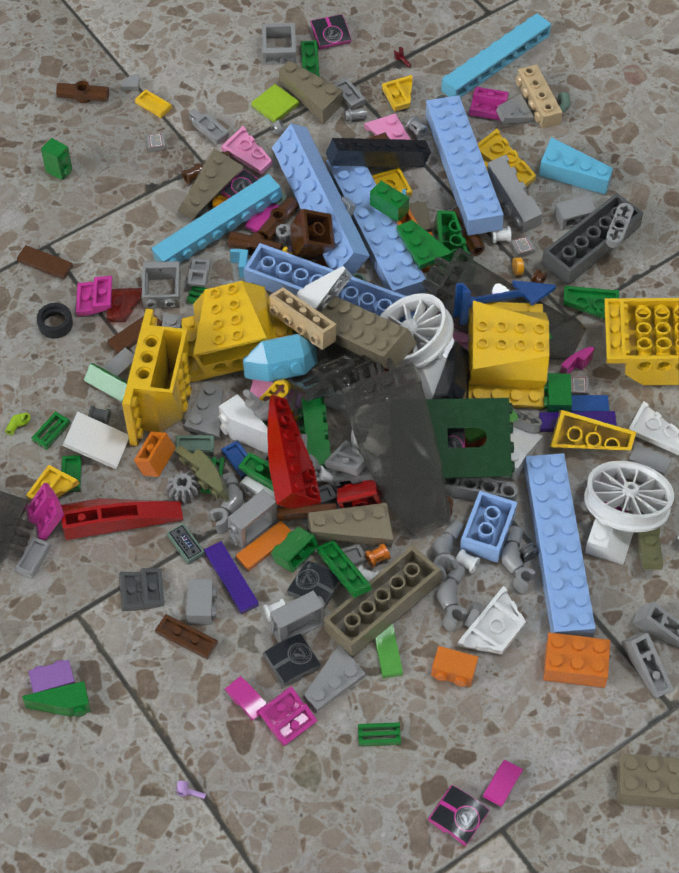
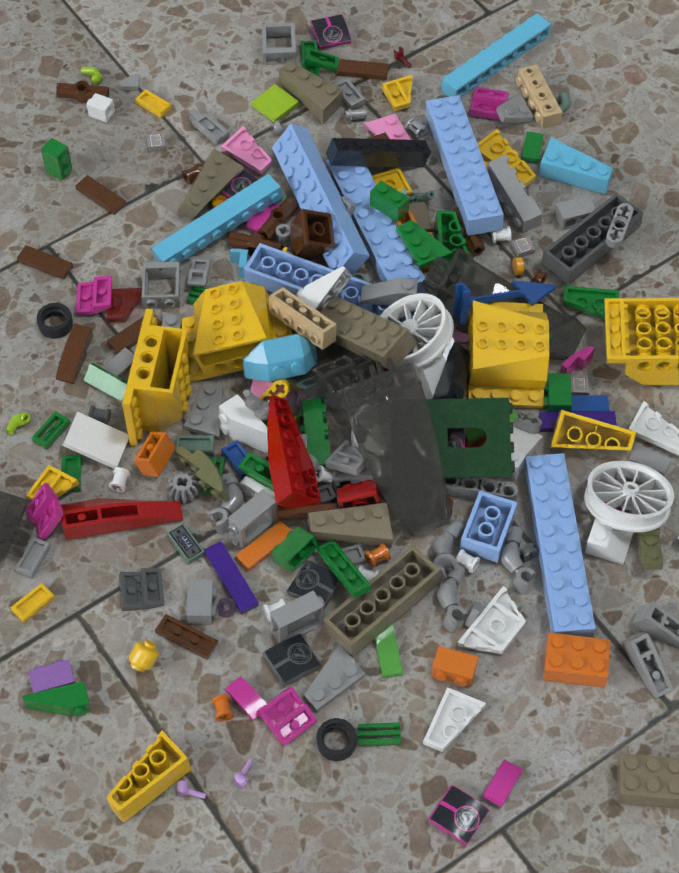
(32, 603): none -> yellow tile
(74, 353): none -> reddish brown slope
(93, 71): none -> lime arm
(100, 107): none -> white brick
(100, 194): none -> reddish brown tile
(119, 480): none -> white bush
(143, 655): none -> yellow head
(149, 777): none -> yellow wedge
(221, 610): none -> clear purple bush
(222, 707): none -> orange bush
(240, 778): none -> lavender hand
(321, 60): none -> green tile
(341, 724): none -> black tyre
(362, 69): none -> reddish brown tile
(388, 291): none -> light grey slope
(421, 197): none -> sand green arm
(451, 718): none -> white wing
(532, 147): none -> green tile

